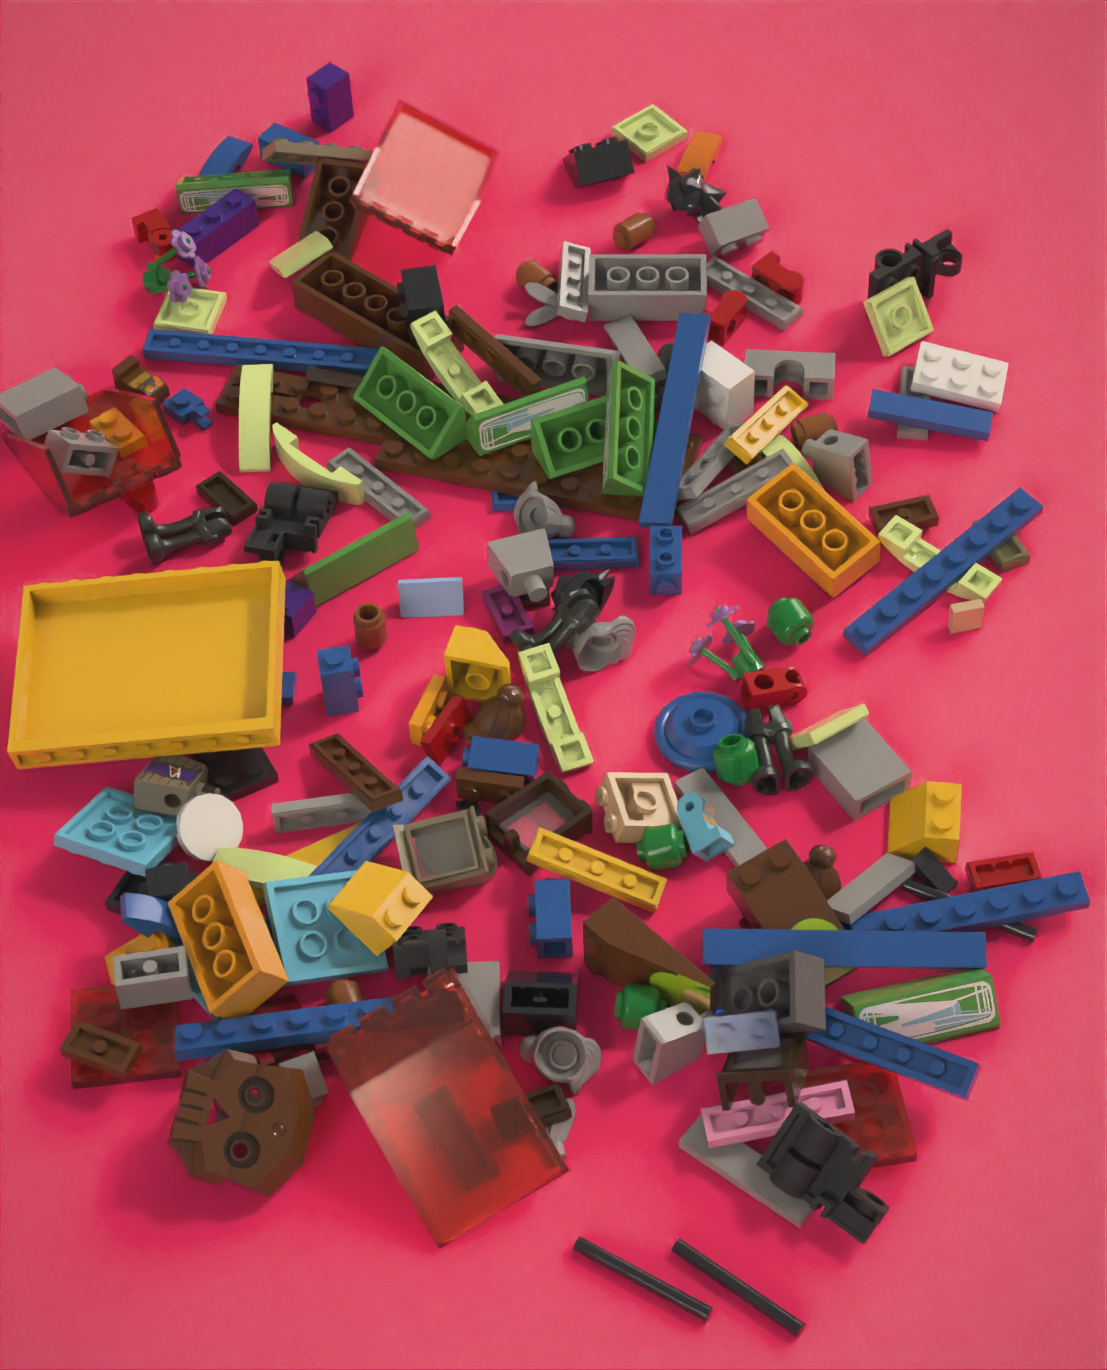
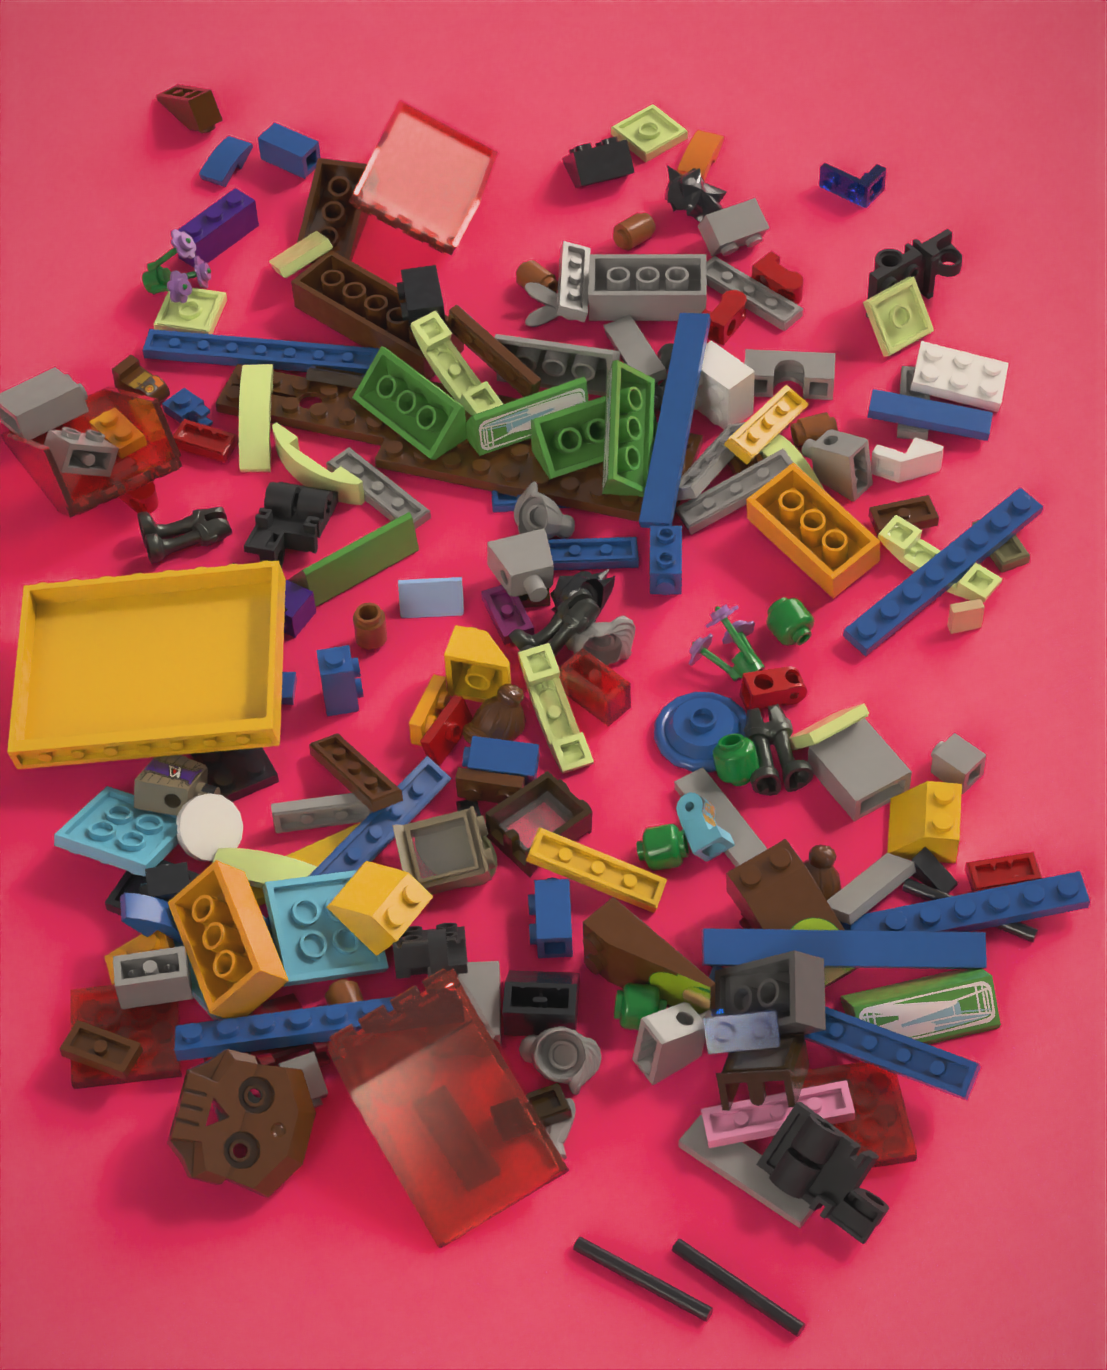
(154, 229): red leg -> none
(192, 107): none -> reddish brown slope
(205, 440): none -> red plate
(222, 492): dark brown tile -> none
(267, 188): bright green slope -> none
(307, 153): dark tan plate -> none
(330, 97): dark purple brick -> none
(595, 687): none -> clear red brick
(636, 803): tan plate -> none
(847, 186): none -> clear blue bracket
(919, 460): none -> slope
(957, 762): none -> light grey brick

